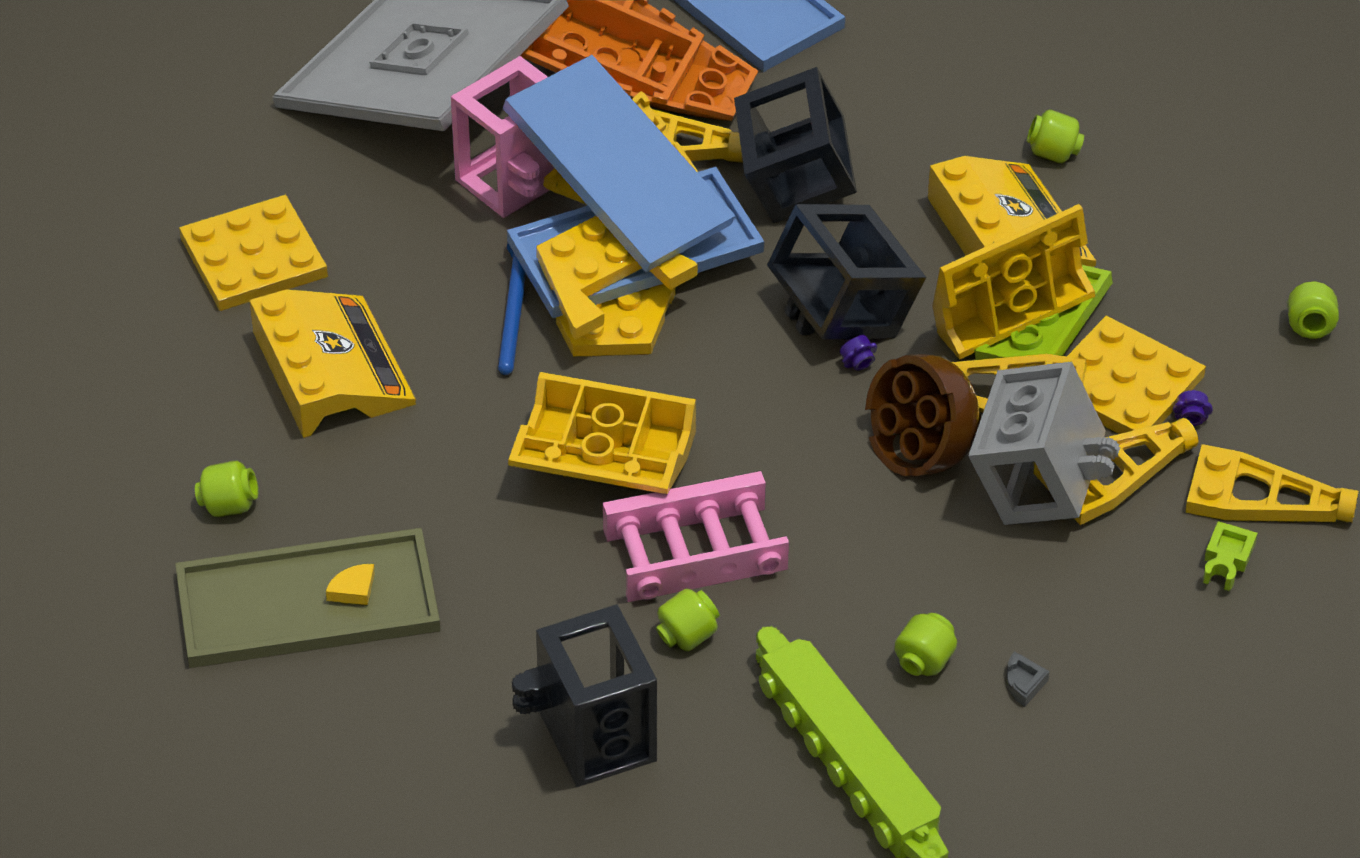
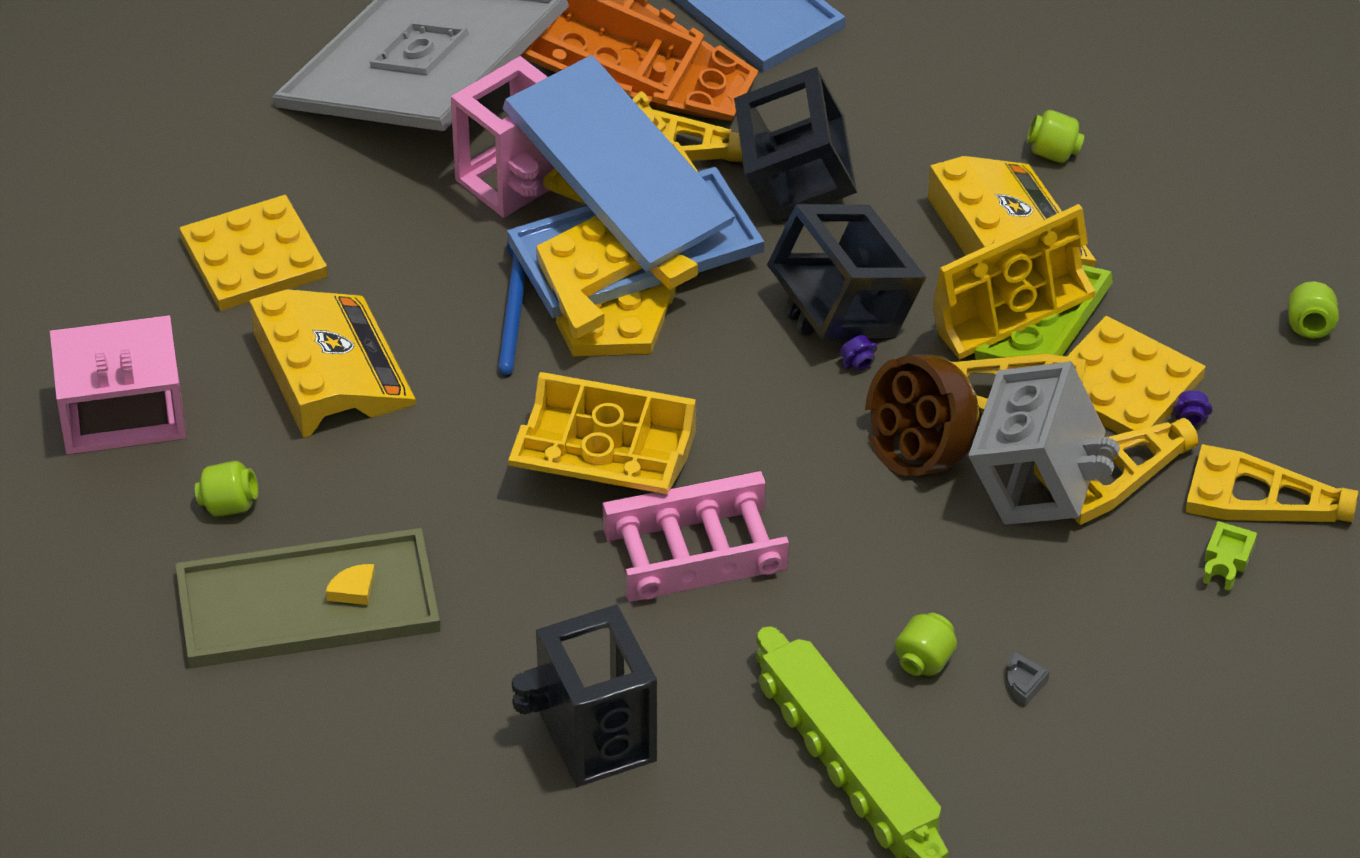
(114, 363): none -> bright pink piece
(687, 619): lime head -> none

